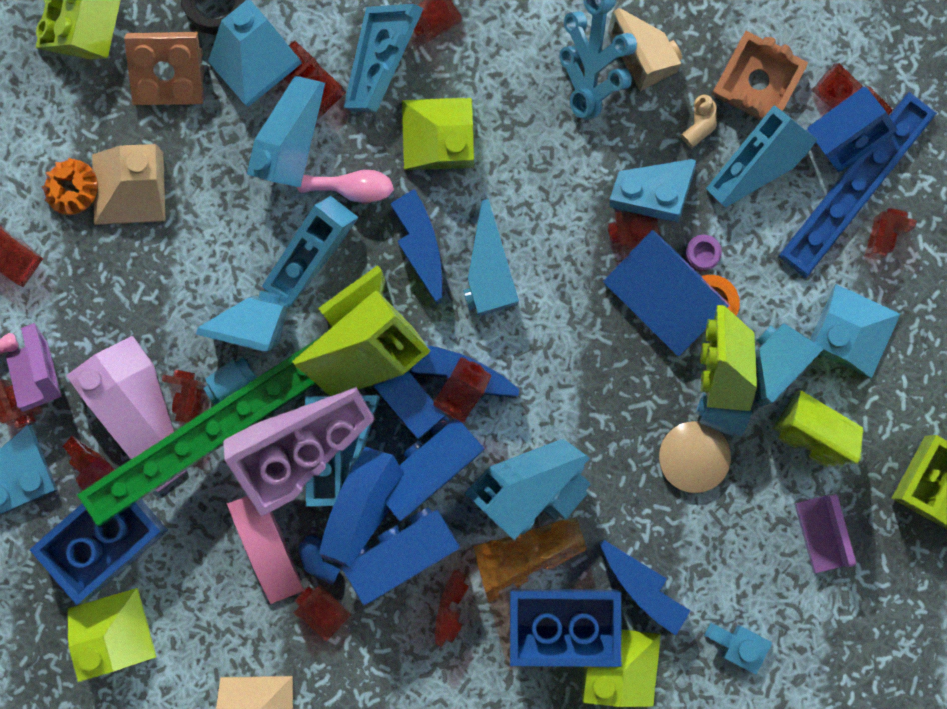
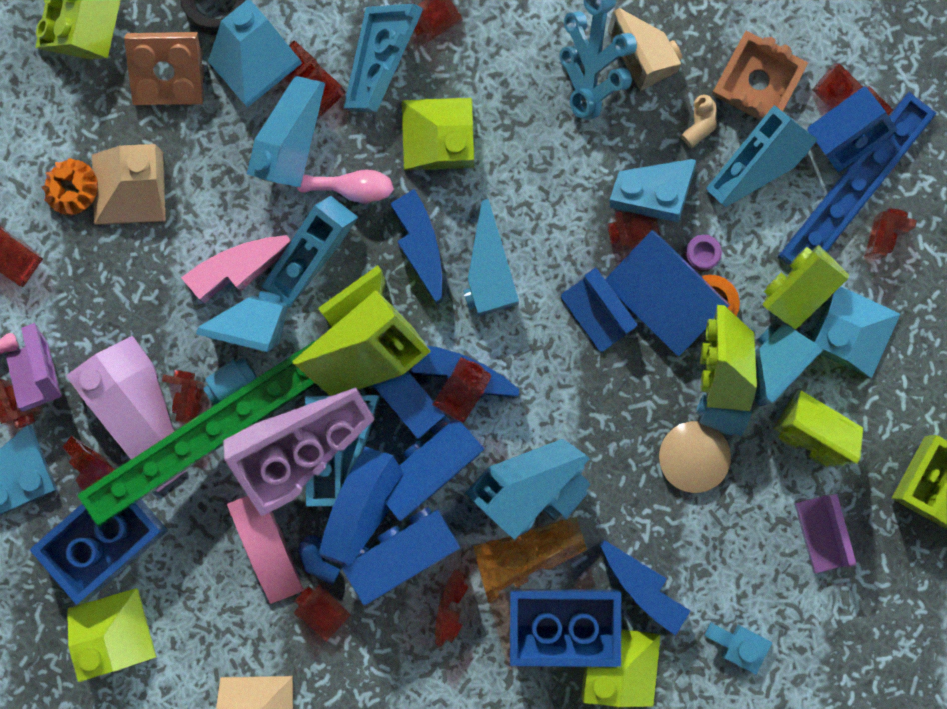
(238, 264): none -> bright pink slope
(598, 310): none -> blue panel
(805, 288): none -> lime slope

